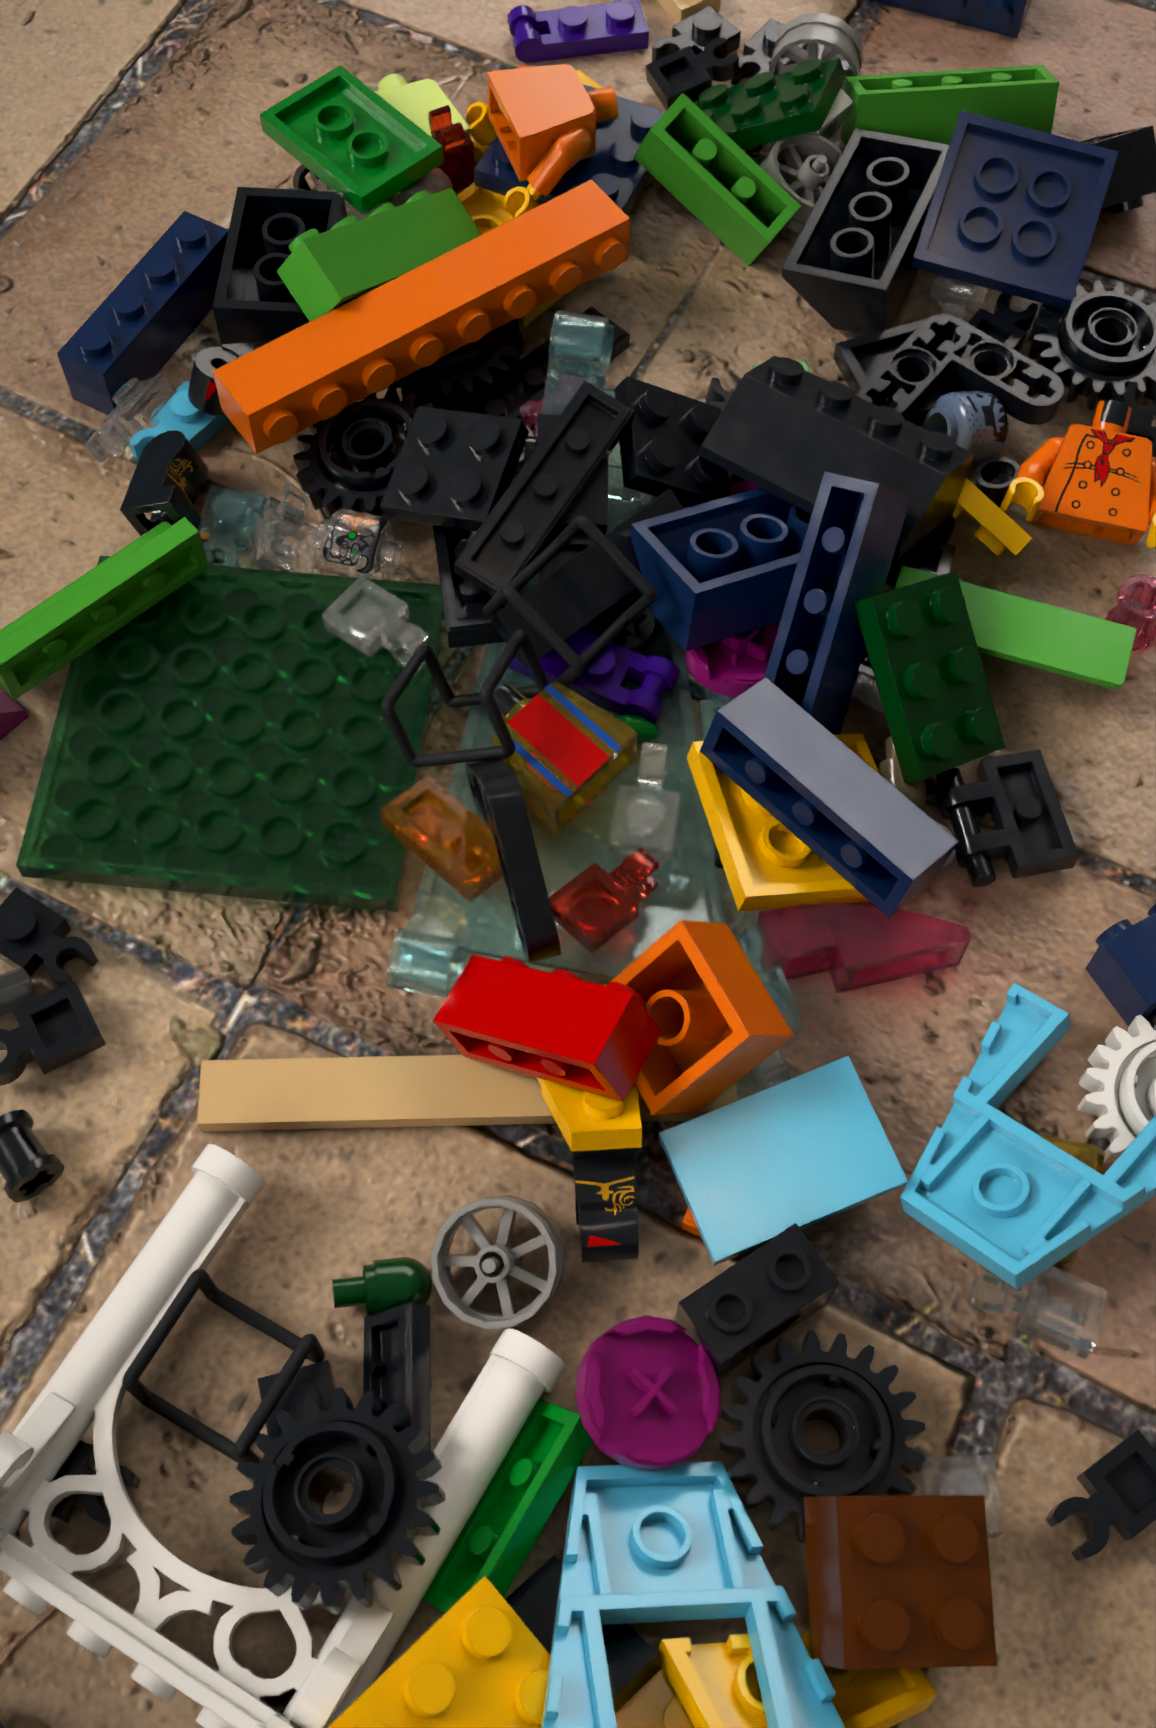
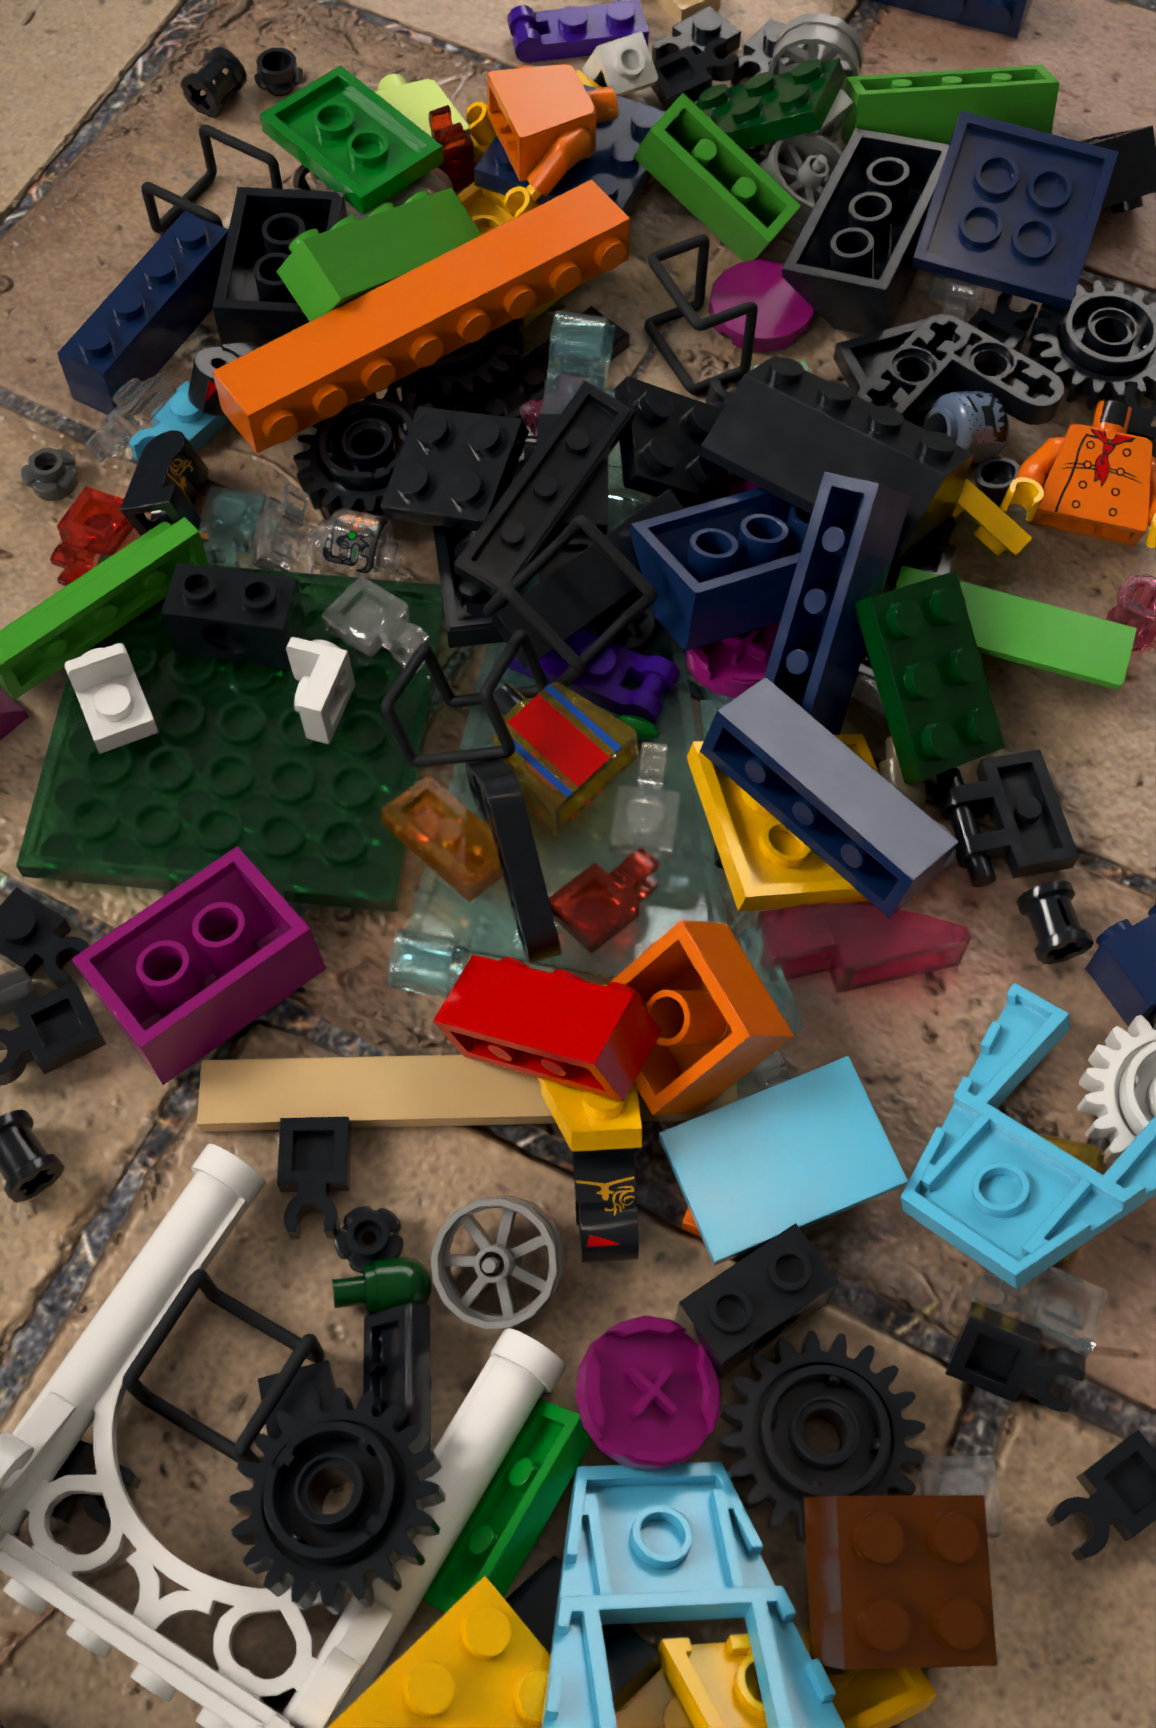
(50, 473): none -> dark grey plate
(87, 529): none -> clear red plate
(110, 697): none -> white bracket
(186, 202): none -> black piece
(200, 964): none -> magenta slope
(233, 615): none -> black brick
(234, 80): none -> black bush
(277, 71): none -> black plate
(312, 1163): none -> black plate
(323, 685): none -> white bracket
(364, 1220): none -> black plate
(622, 64): none -> white bracket
(689, 309): none -> black piece
(781, 309): none -> magenta tile
(1005, 1354): none -> black plate
(1054, 922): none -> black bush

